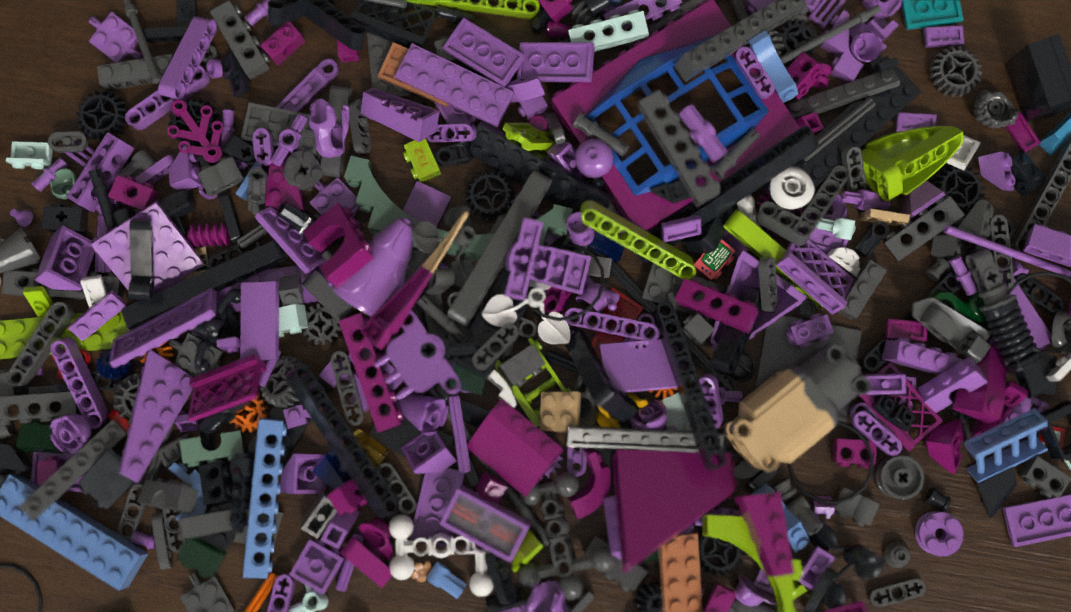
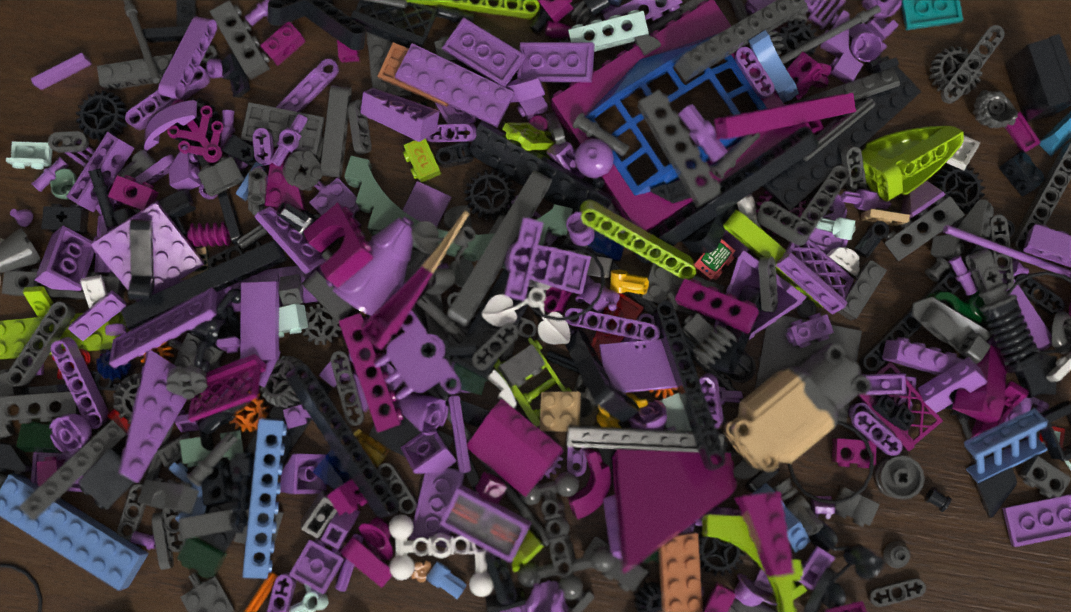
(61, 71): none -> medium lavender tile
(115, 38): medium lavender plate -> none
(115, 329): none -> medium lavender tile
(178, 384): none -> dark grey plate
(179, 112): none -> medium lavender slope
(206, 466): none -> dark grey pin
(327, 131): medium lavender hair -> none
(623, 282): none -> yellow piece
(647, 44): none -> dark grey tile
(681, 228): medium lavender tile -> none
(713, 345): none -> dark grey piece
(784, 115): none -> magenta tile
(792, 188): white hat -> none
(905, 329): magenta plate -> none
(908, 121): medium lavender plate -> none
(943, 36): medium lavender plate -> none
(945, 444): magenta slope -> none
(951, 533): medium lavender wheel -> none
(979, 58): none -> dark grey beam
(997, 170): medium lavender slope -> none

